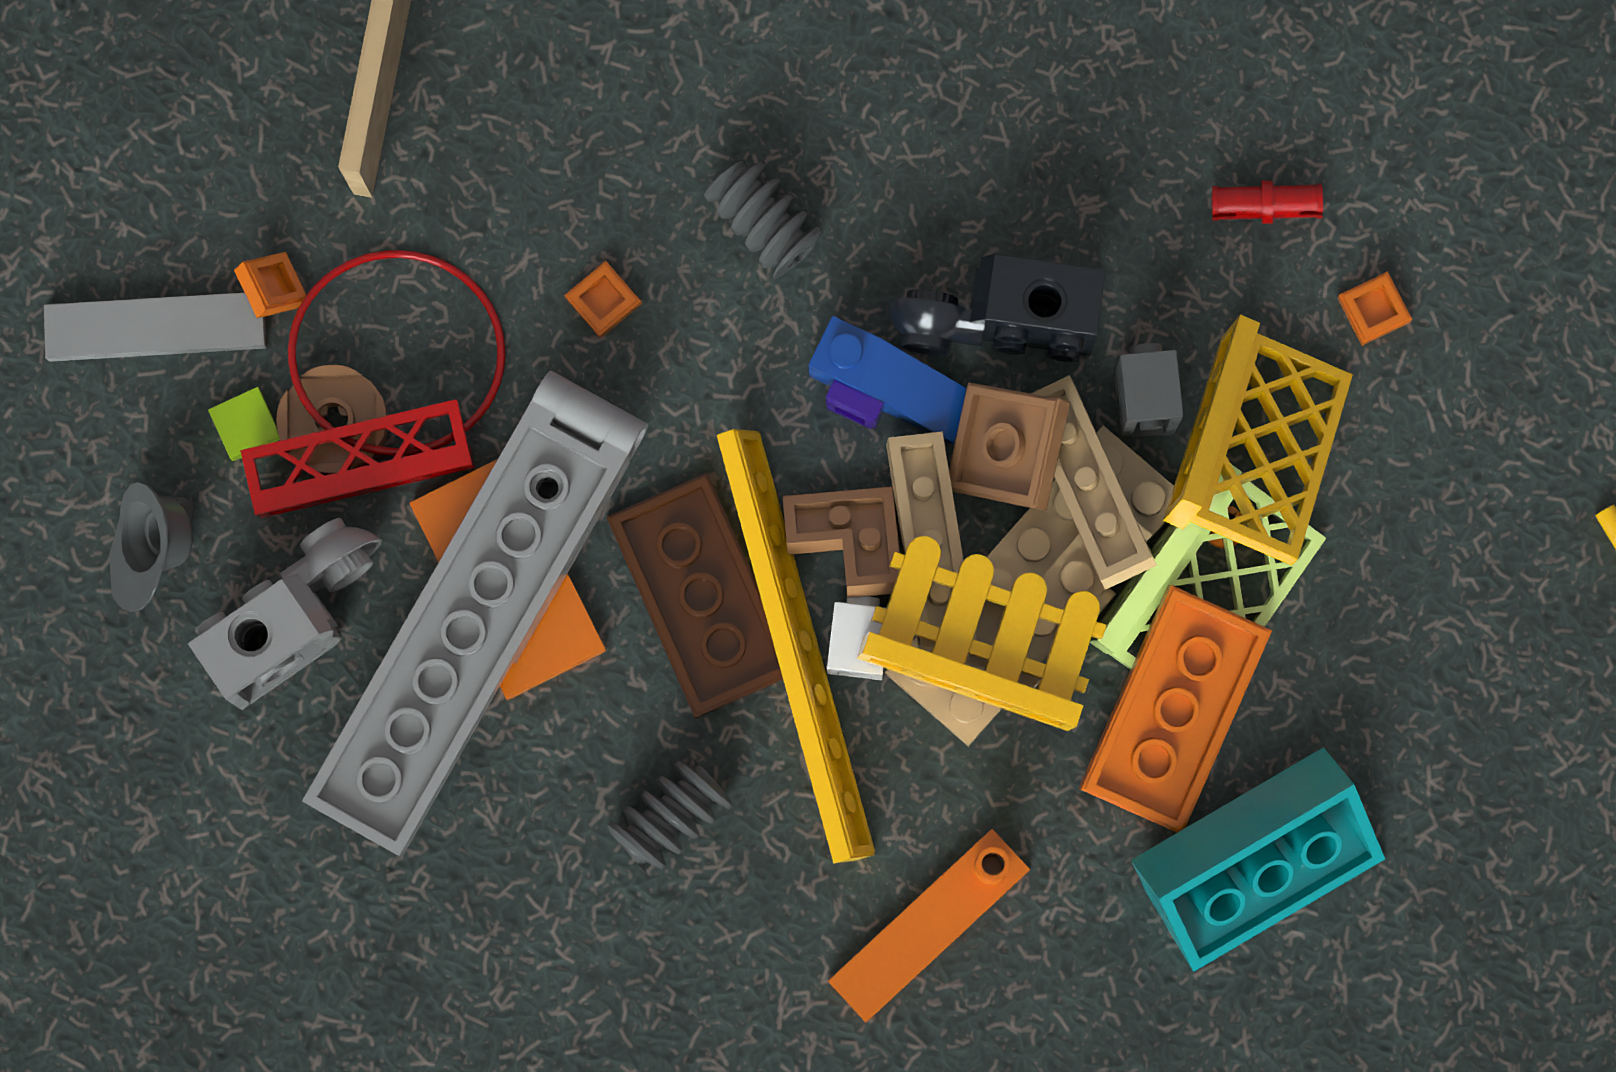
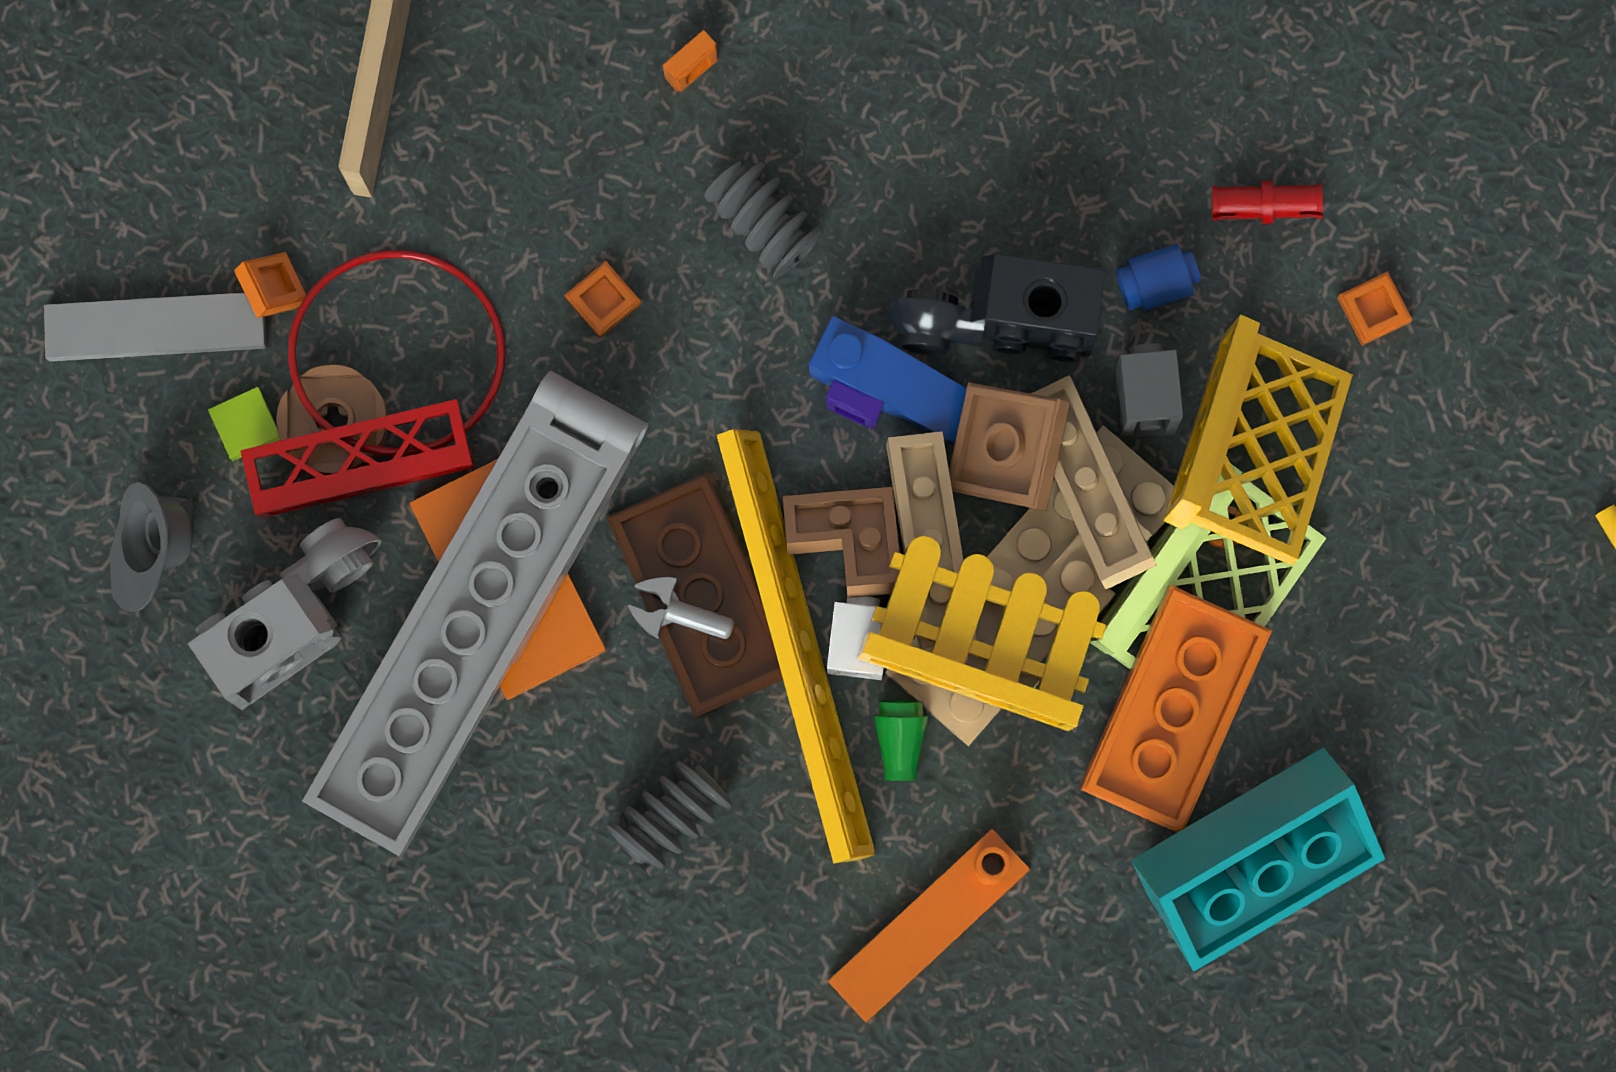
(677, 611): none -> light grey bar
(691, 61): none -> orange tile
(900, 737): none -> green cone
(1158, 278): none -> blue brick

